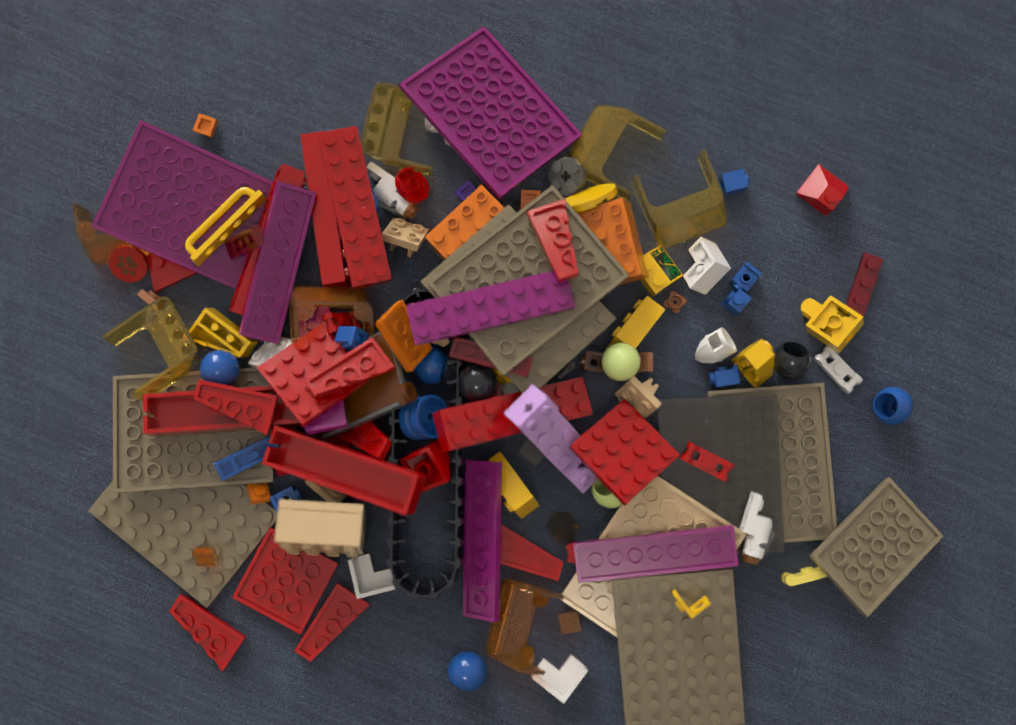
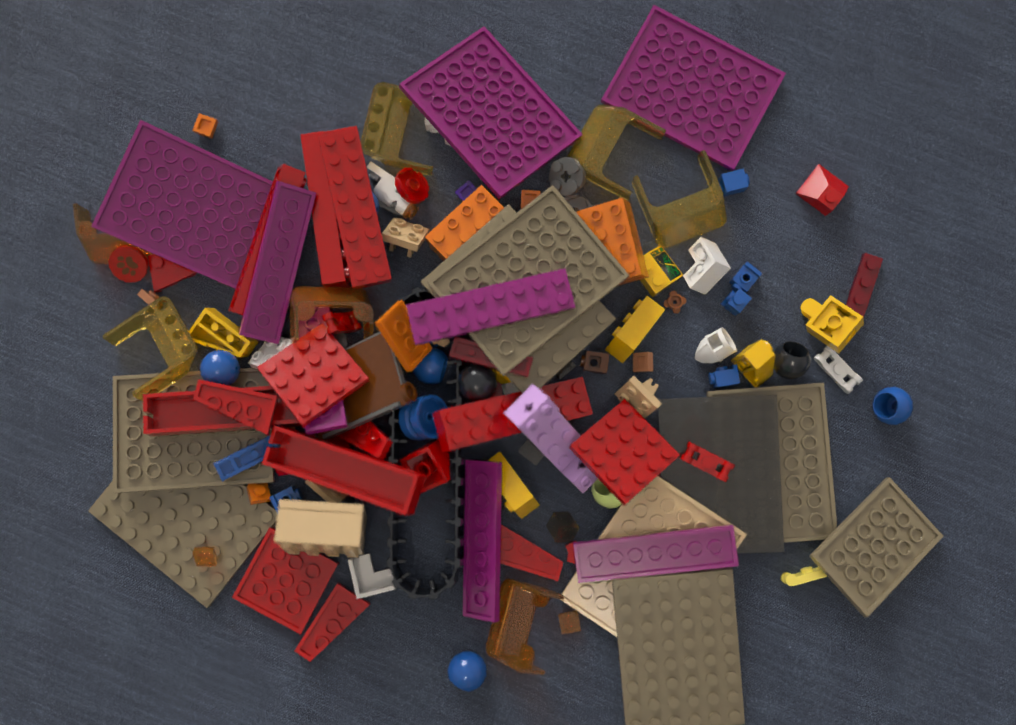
(208, 630): red wing -> none
(228, 228): yellow piece -> none
(245, 242): dark red plate -> none
(350, 337): blue brick -> none
(352, 368): red wing -> none
(554, 235): wing -> none
(561, 681): white panel -> none
(591, 197): yellow tile -> none
(620, 361): yellowish green helmet -> none
(692, 610): yellow bracket -> none
(694, 87): none -> magenta plate
(758, 530): white plate -> none

